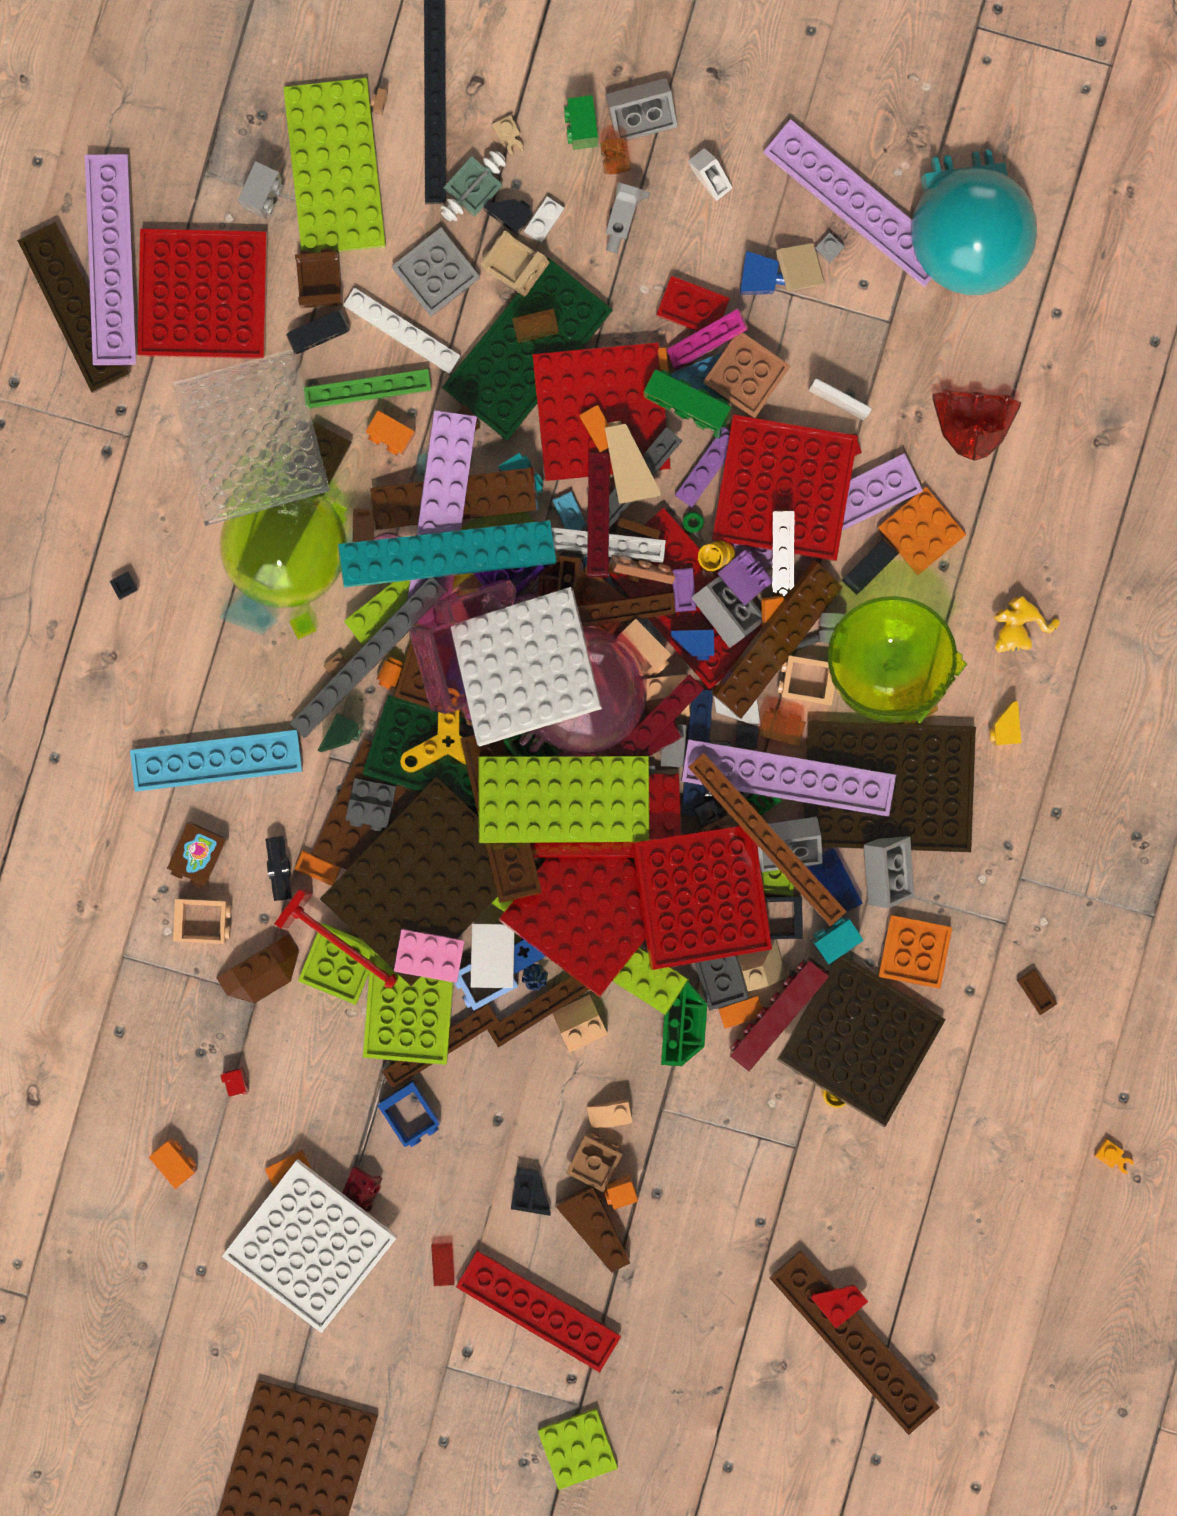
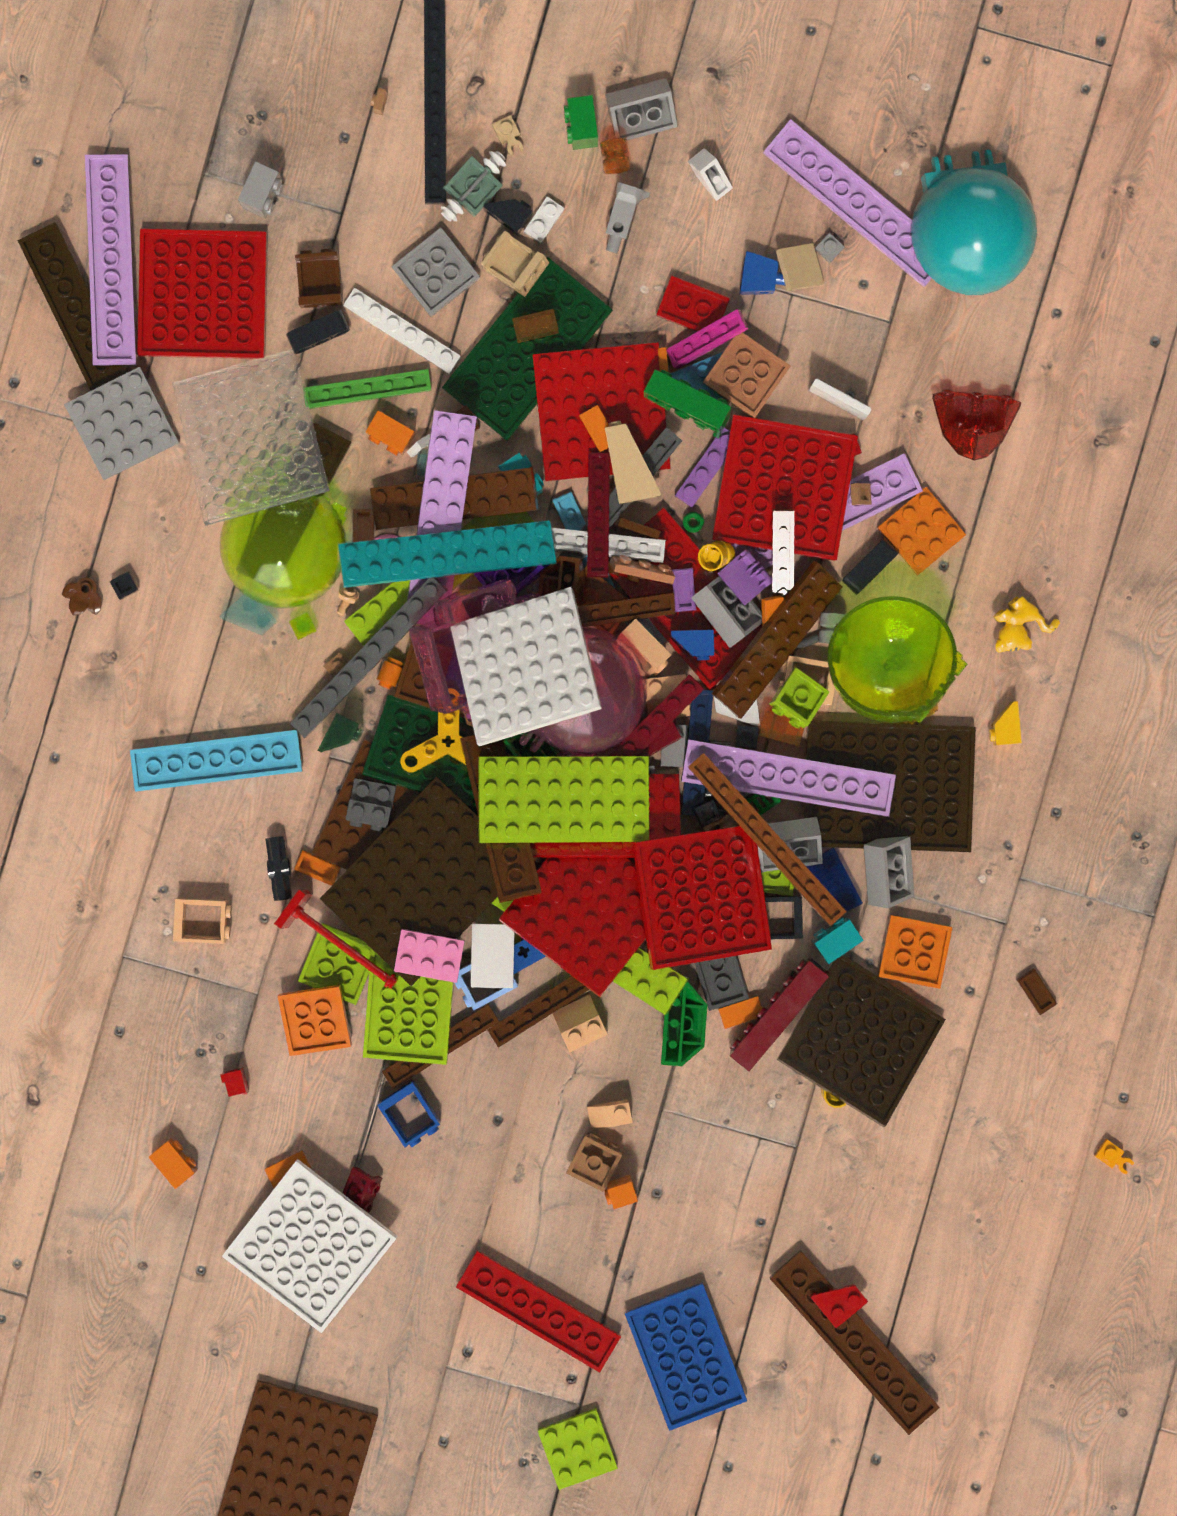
(81, 599): none -> reddish brown plate
(121, 423): none -> light grey plate
(196, 854): reddish brown panel -> none
(261, 972): reddish brown wedge -> none
(314, 1020): none -> orange plate
(334, 166): lime plate -> none
(349, 596): none -> light nougat plate
(418, 446): none -> white tile
(443, 1264): clear red tile -> none
(529, 1193): black wing -> none
(534, 977): dark blue gear -> none
(591, 1221): reddish brown wedge -> none
(685, 1356): none -> blue plate
(762, 968): tan slope -> none
(799, 699): none -> lime plate
(861, 494): none -> medium nougat plate

